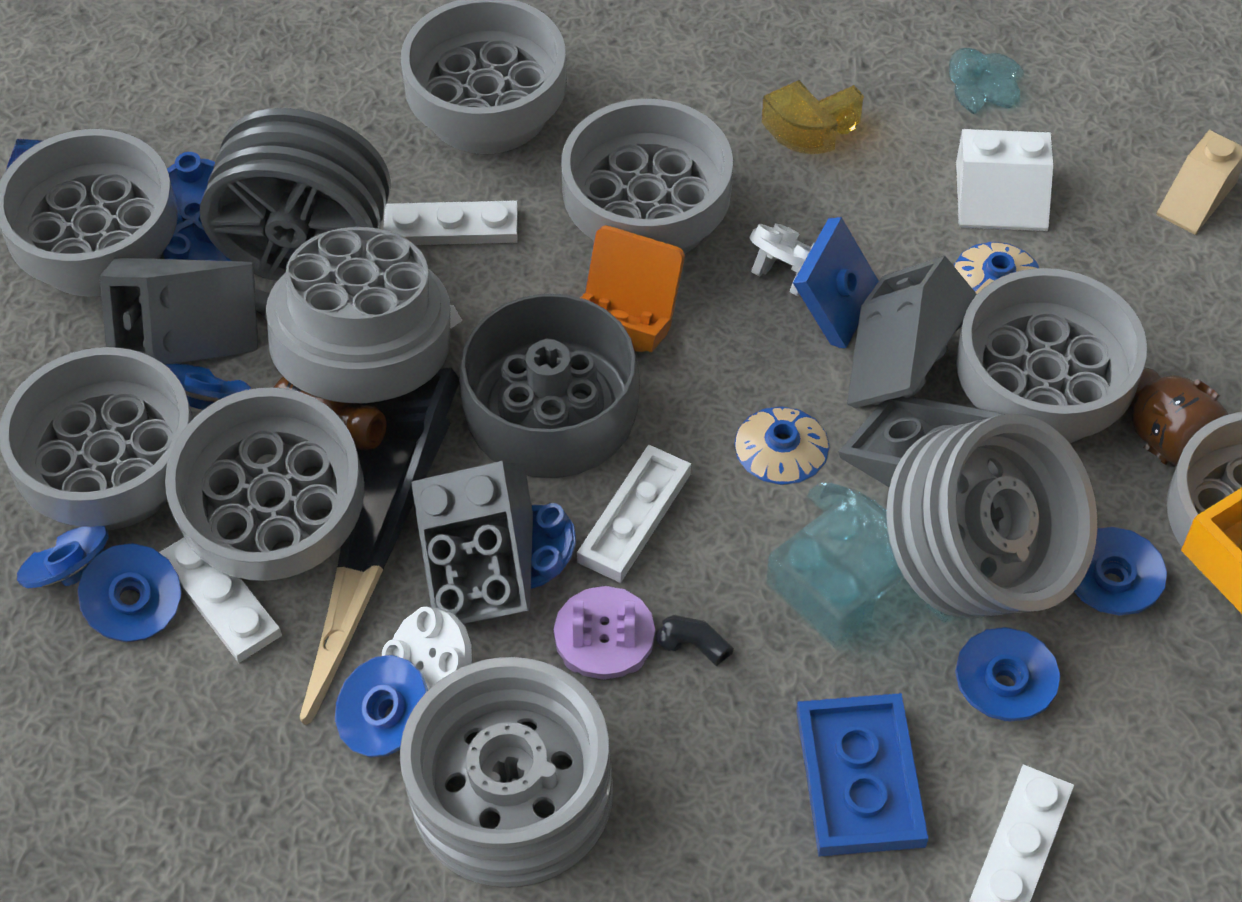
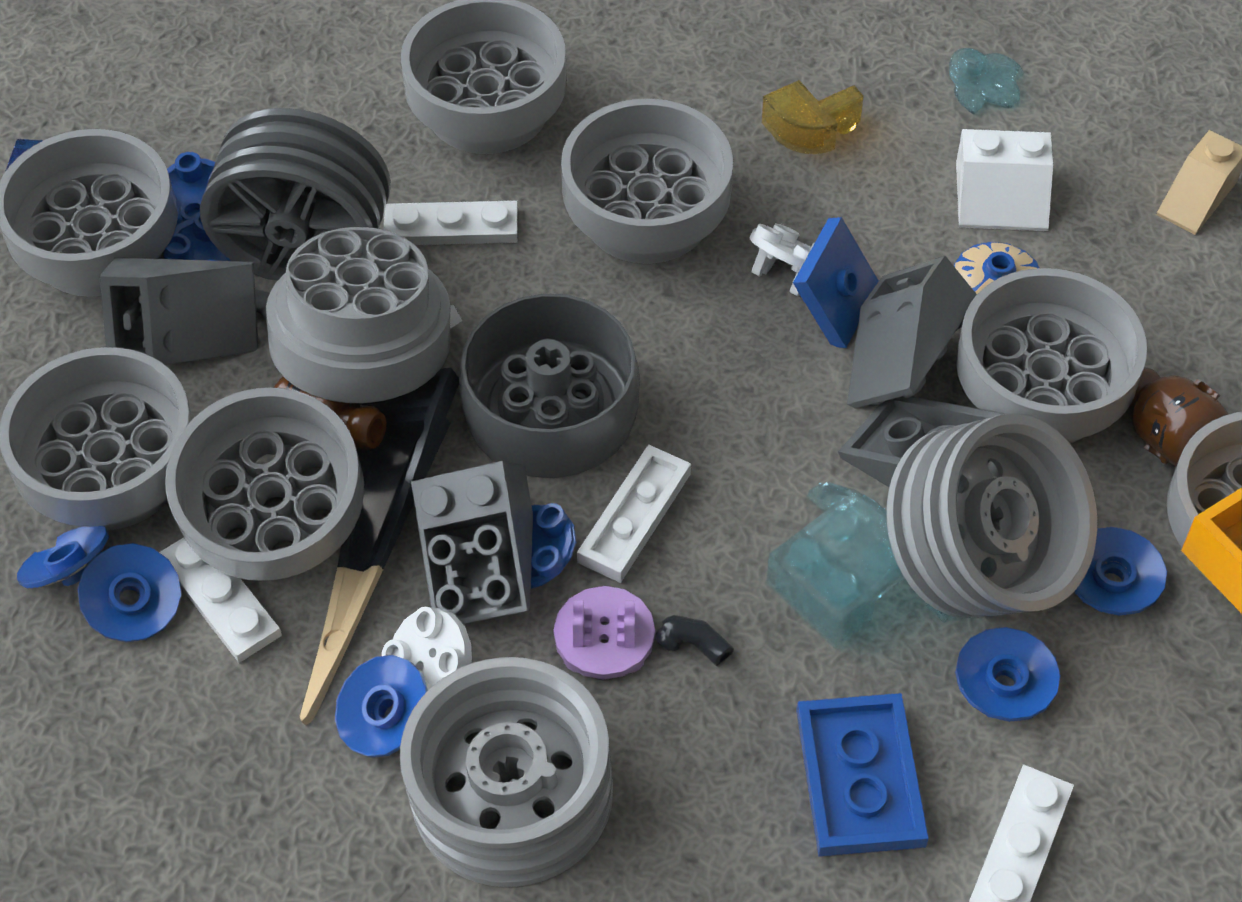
(202, 386): blue dish -> none
(635, 283): orange bracket -> none
(779, 459): tan dish -> none

